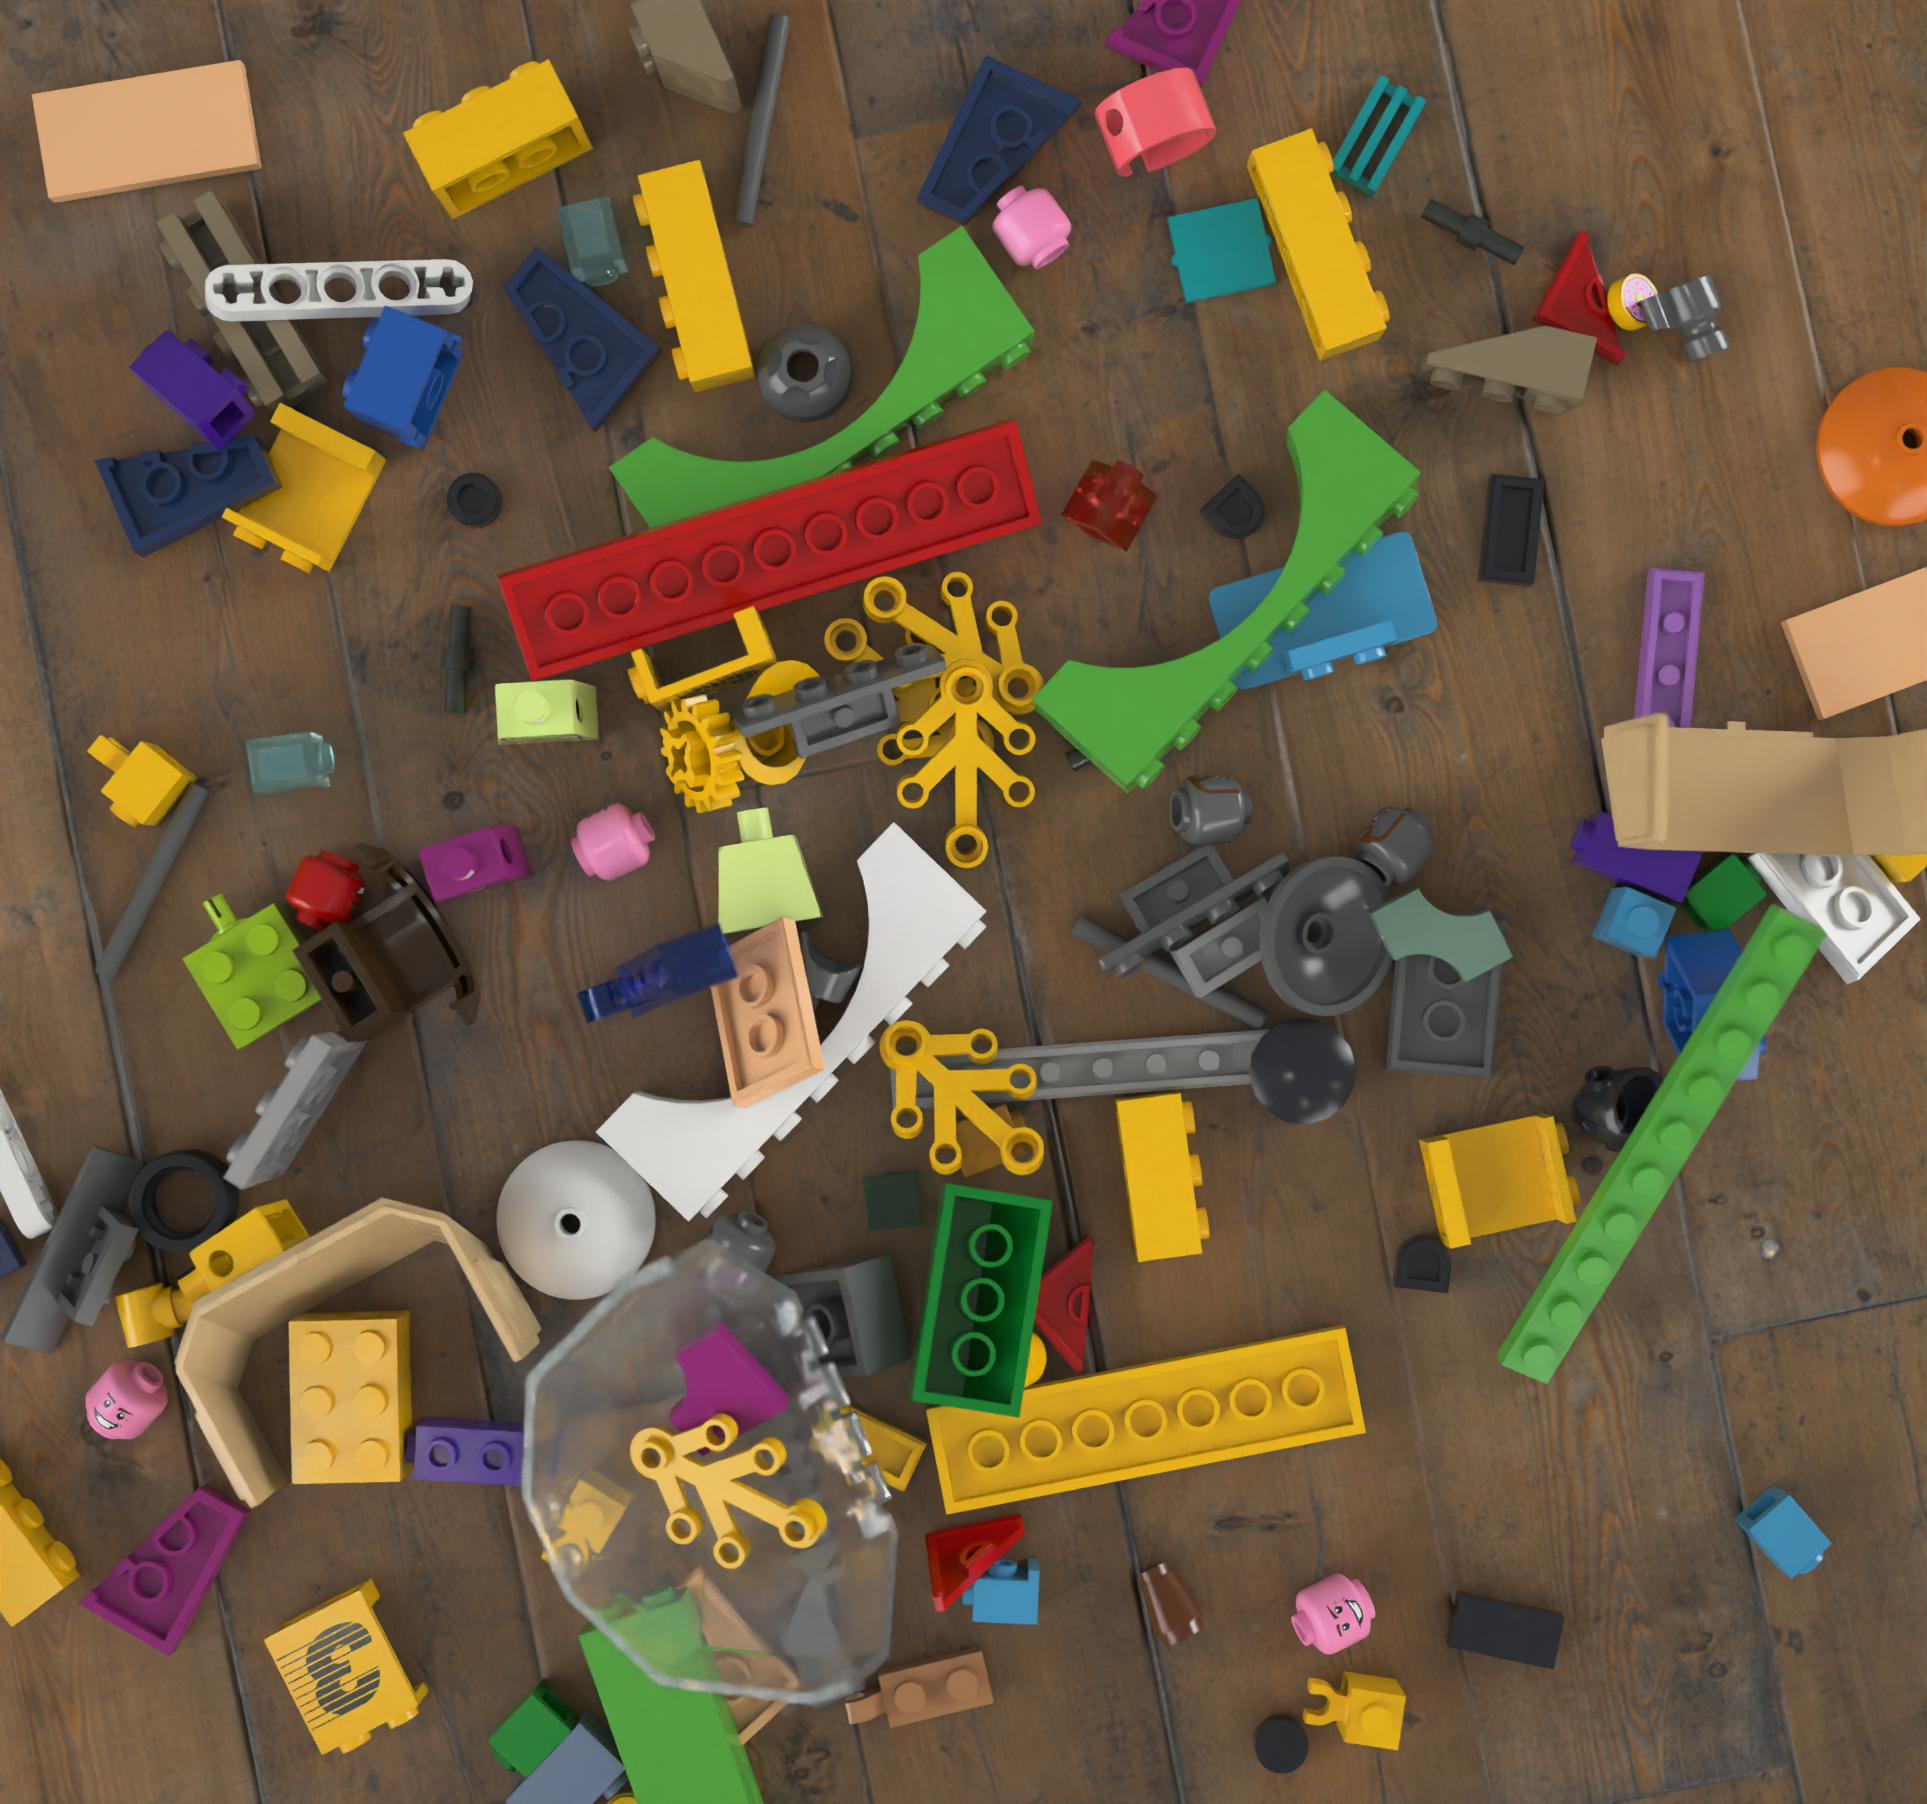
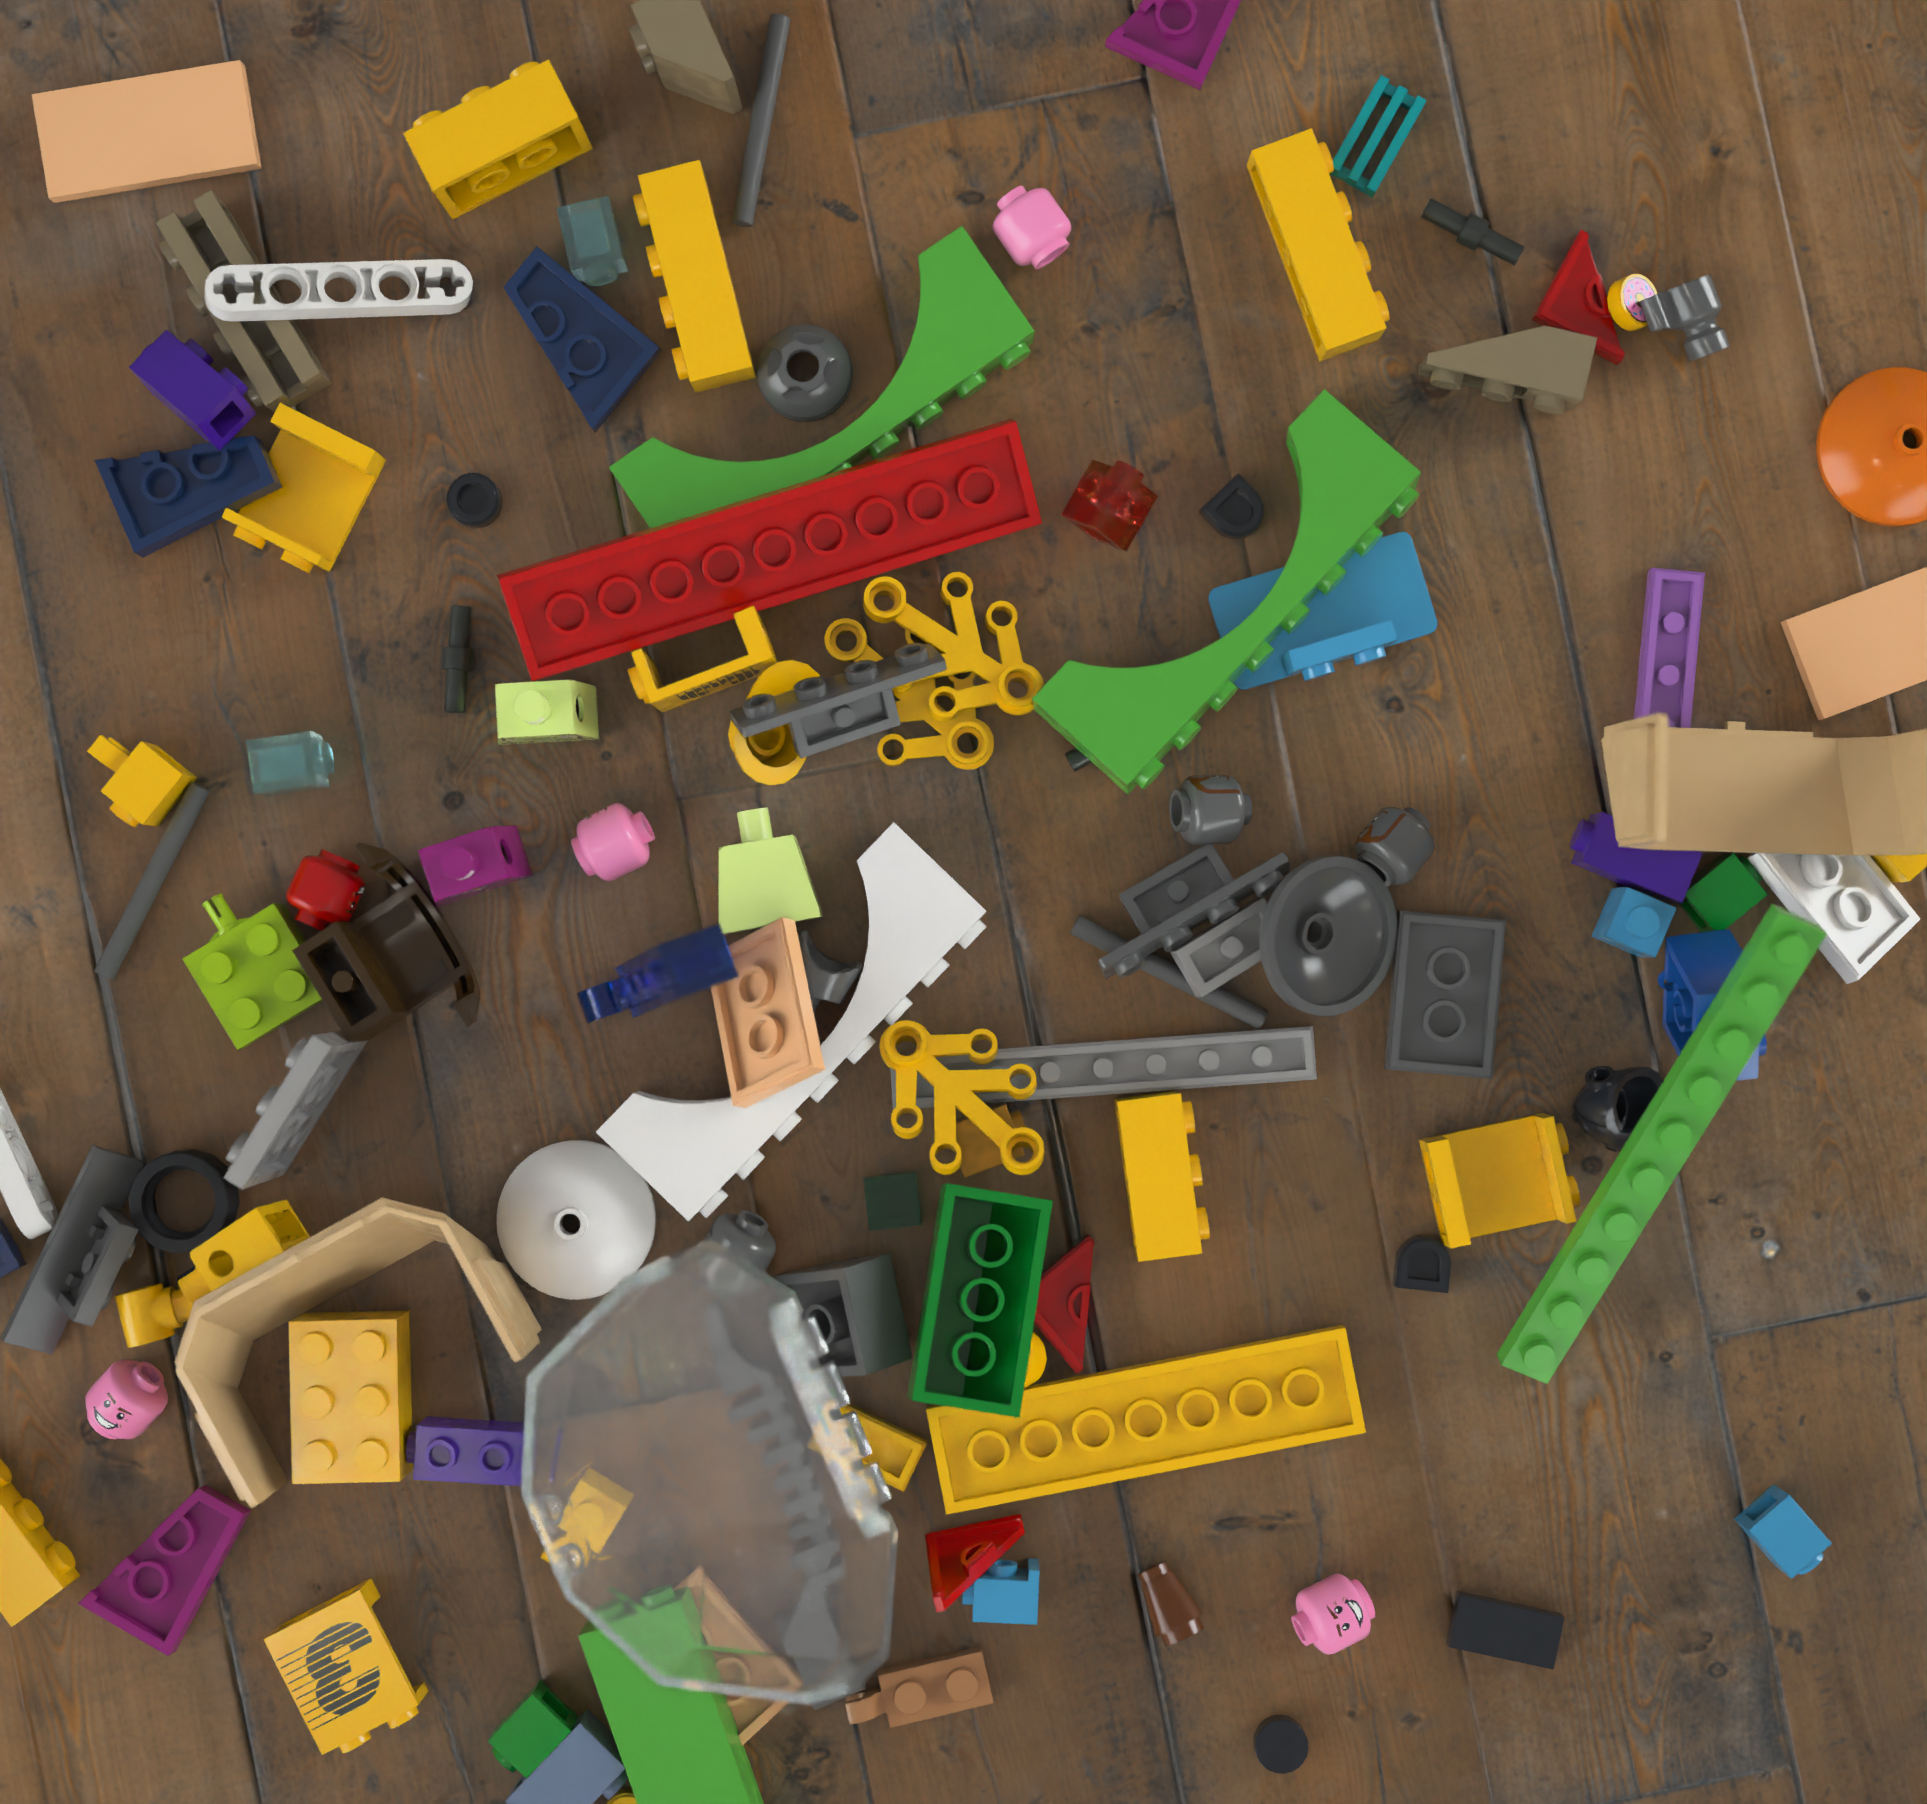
(402, 376): blue brick -> none
(702, 753): yellow gear -> none
(719, 1487): yellow plant -> none
(723, 1380): magenta tile -> none
(965, 752): yellow plant -> none
(992, 138): dark blue wing -> none
(1159, 118): coral piece -> none
(1221, 250): teal piece -> none
(1302, 1071): black dish -> none
(1365, 1709): yellow brick -> none
(1465, 941): sand green tile -> none
(1511, 530): black tile -> none

